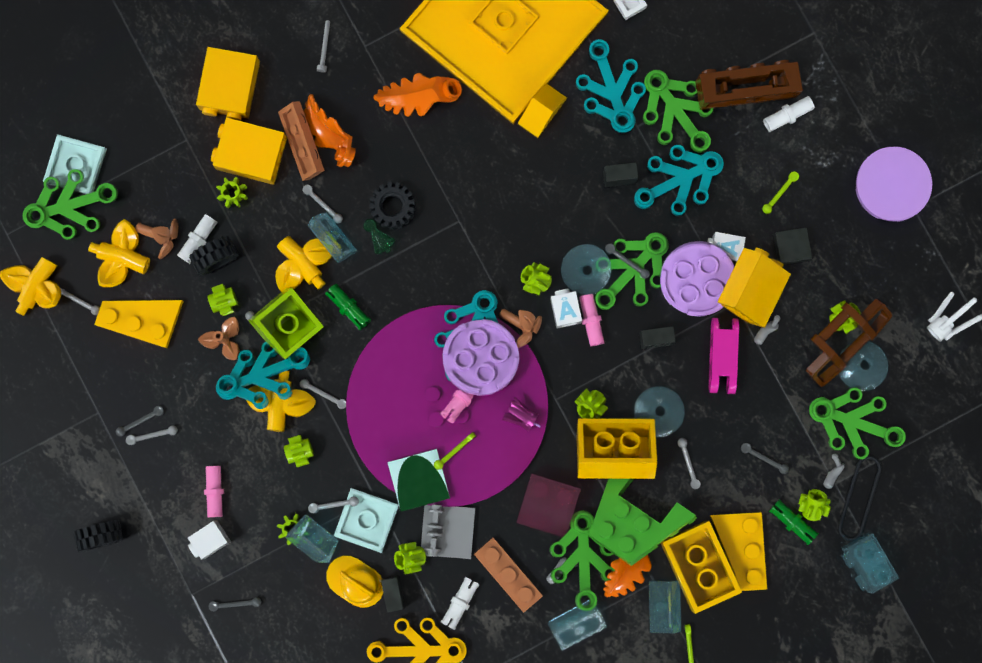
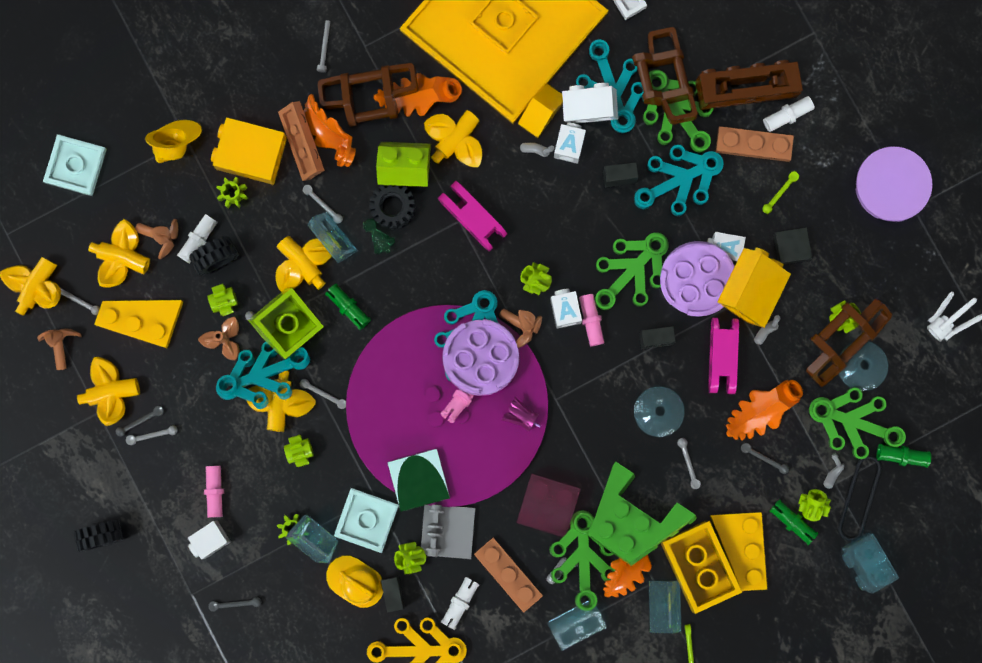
(54, 339): none -> nougat plant
(66, 206): bright green plant -> none
(108, 391): none -> yellow plant
(172, 139): none -> yellow piece
(227, 83): yellow brick -> none
(314, 508): light grey hinge -> none
(390, 94): none -> reddish brown bar
(403, 164): none -> lime slope
(439, 464): lime hinge -> none
(455, 138): none -> yellow plant
(472, 216): none -> dark pink piece
(536, 148): none -> light grey piece
(569, 142): none -> white brick
(573, 267): clear light blue dish -> none
(590, 104): none -> white brick
(591, 404): lime gear -> none
(610, 249): dark grey hinge -> none
(616, 448): yellow brick -> none
(649, 60): none -> reddish brown bar
(754, 144): none -> nougat plate
(763, 410): none -> orange plant
(903, 455): none -> green pin

